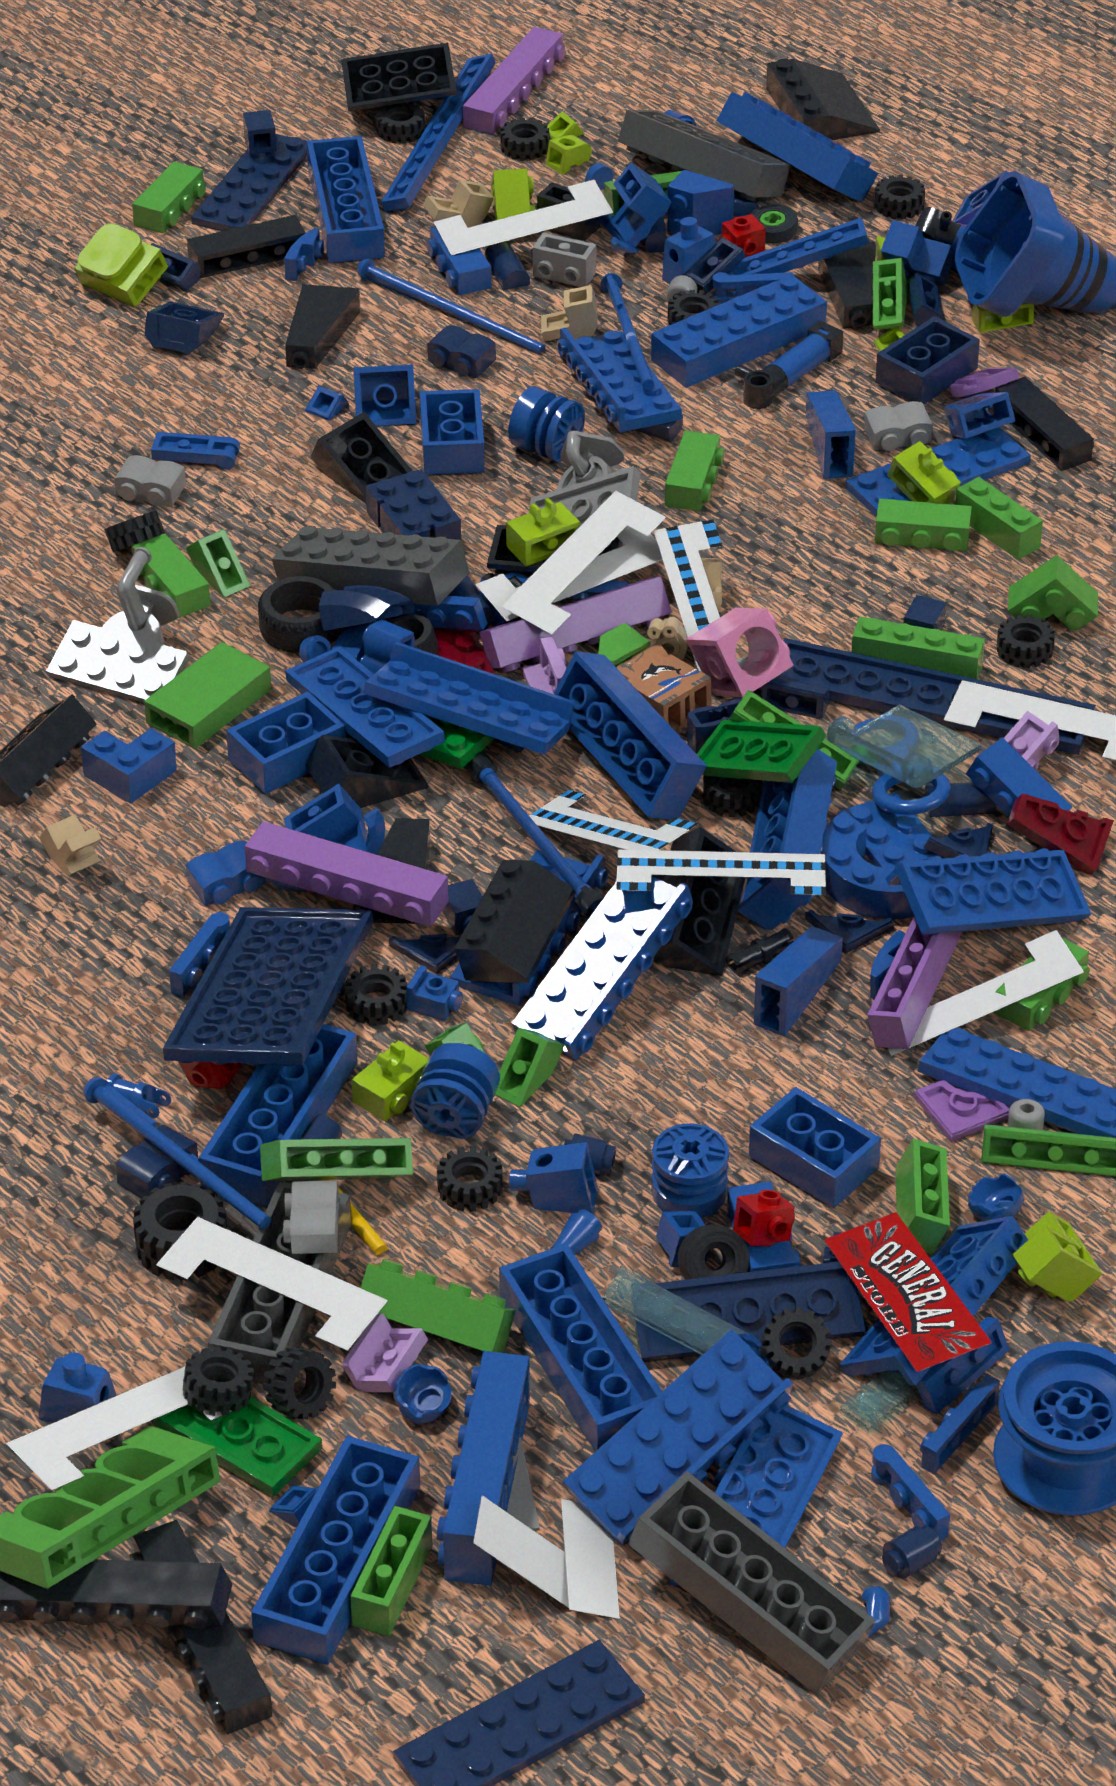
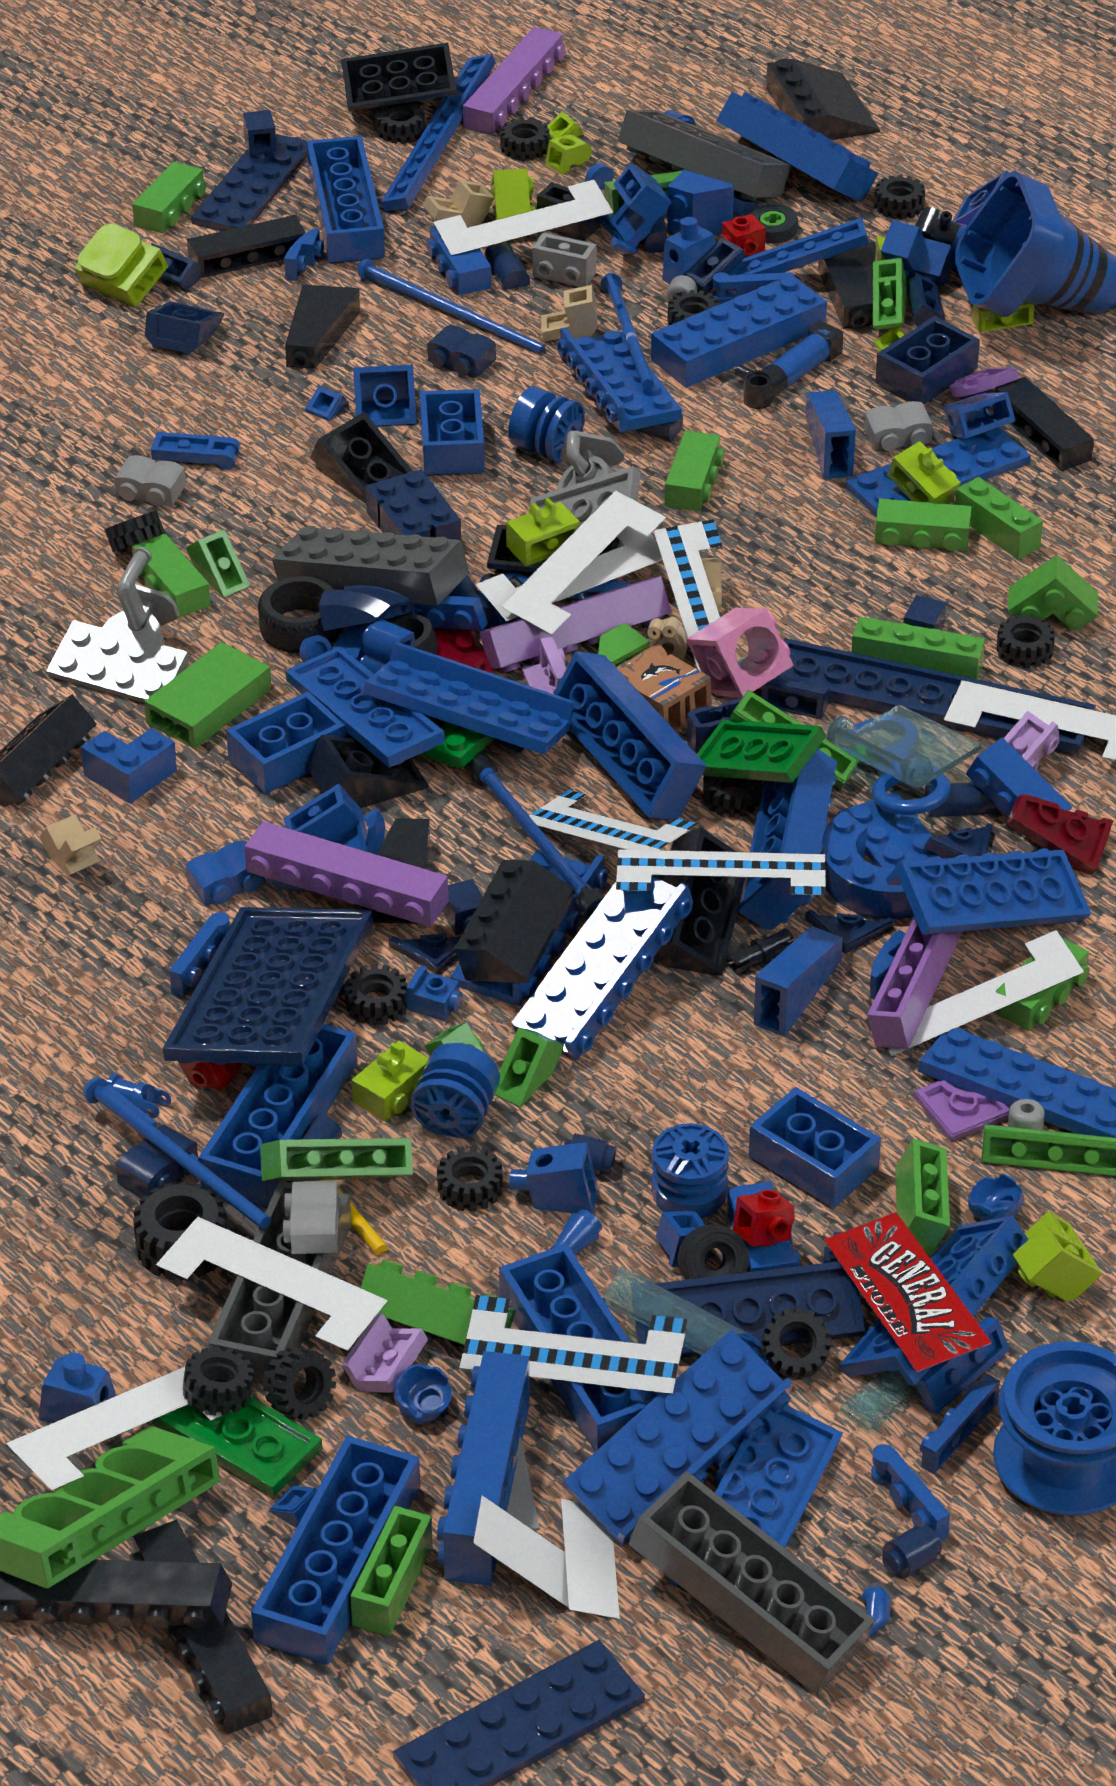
(579, 1358): none -> white sticker

